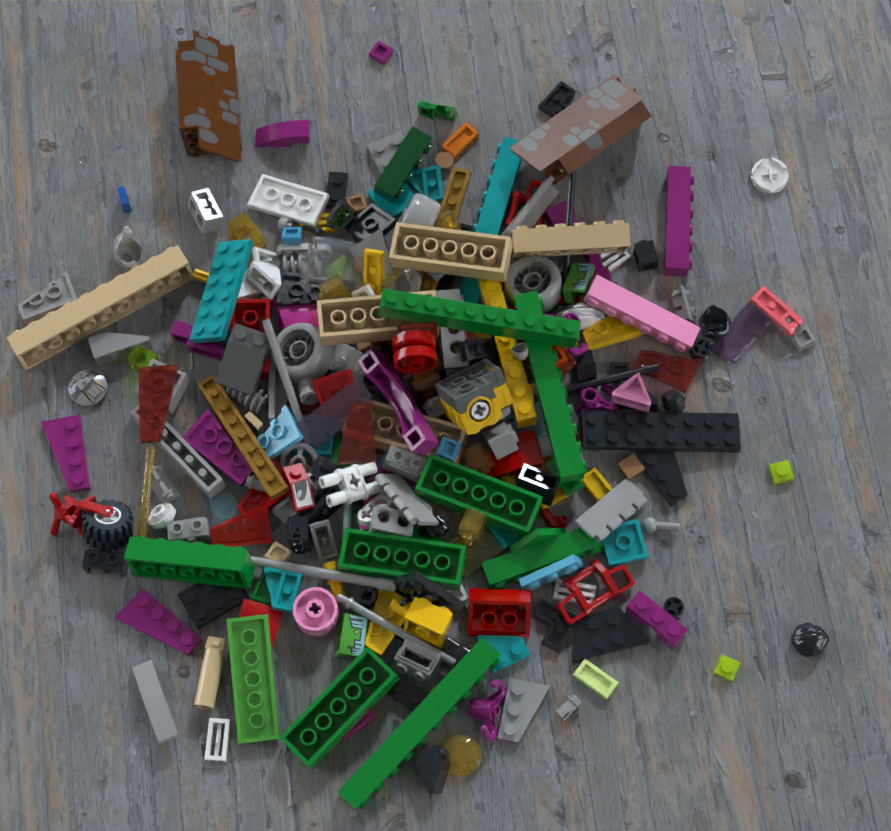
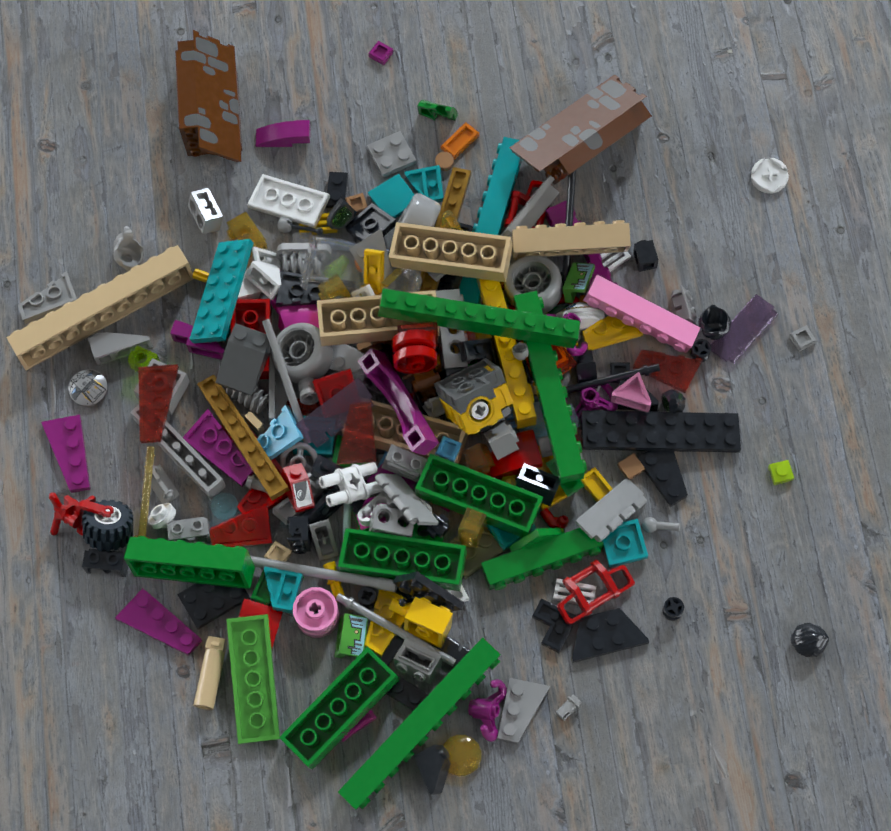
(124, 199): blue tile -> none
(155, 702): light grey slope -> none
(216, 757): white tile -> none
(291, 235): dark azure tile -> none
(402, 165): dark green brick -> none
(499, 612): red slope -> none
(510, 647): teal wing -> none
(552, 572): medium azure wing -> none
(557, 99): black tile -> none
(595, 679): yellowish green tile -> none
(647, 611): magenta arch -> none
(678, 221): magenta brick -> none
(726, 668): lime plate -> none
(776, 310): coral plate -> none

